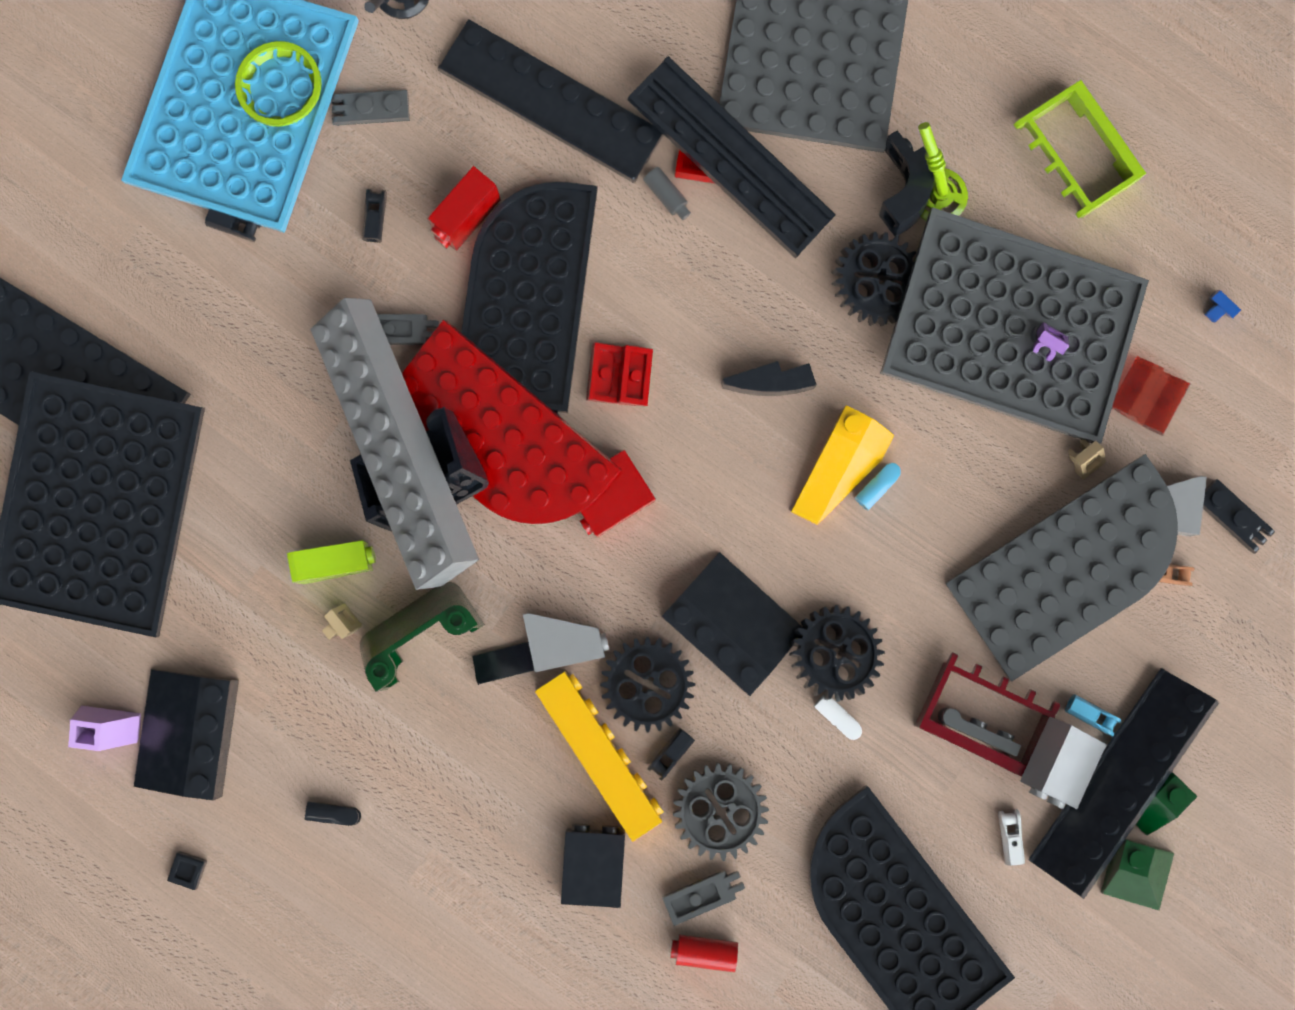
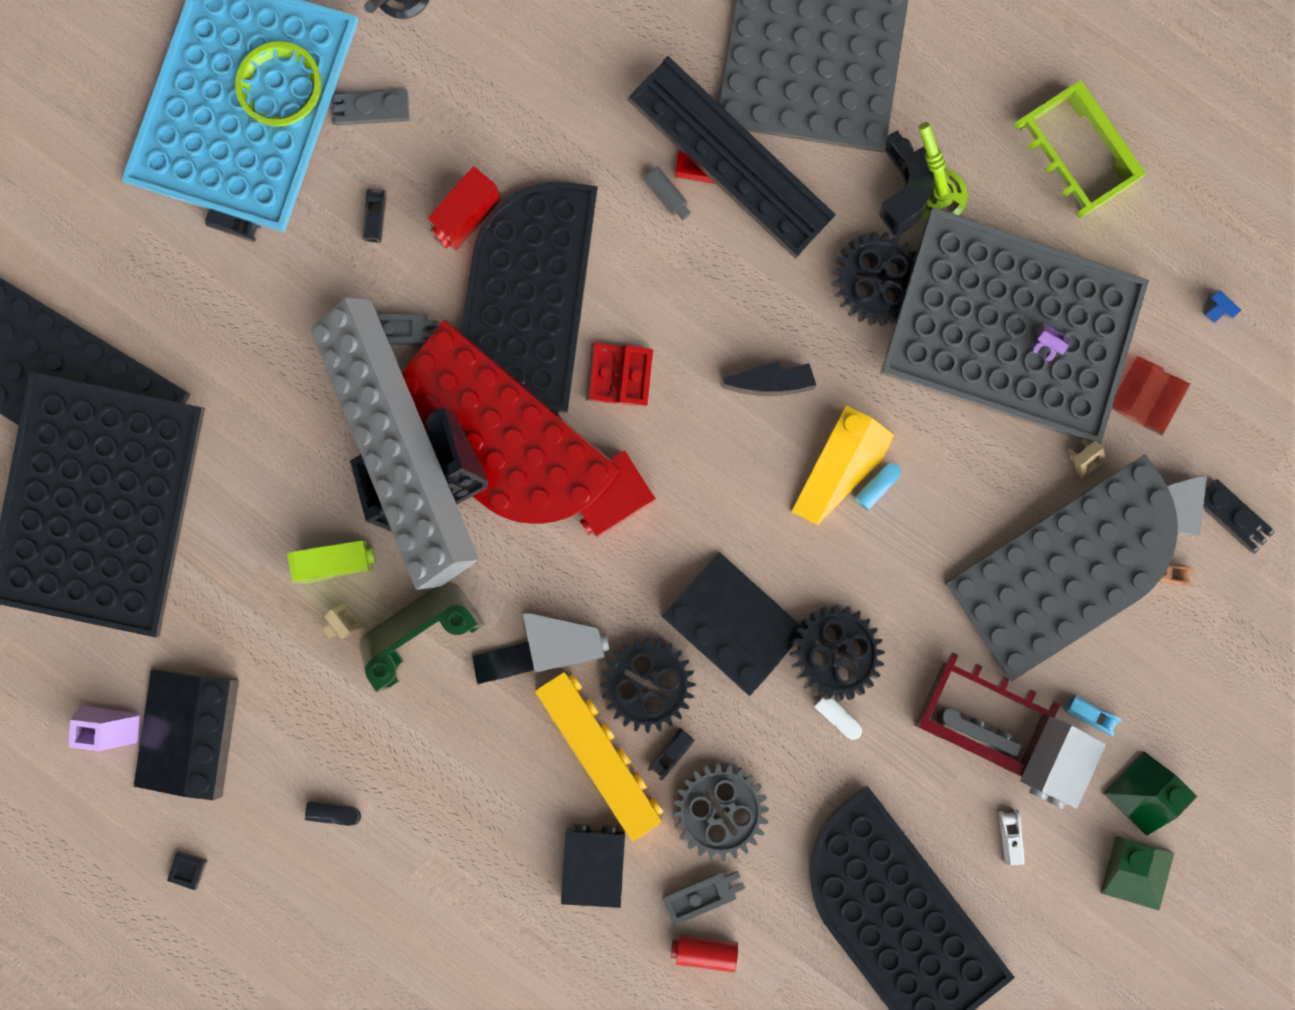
(551, 101): black plate -> none
(1124, 782): black plate -> none

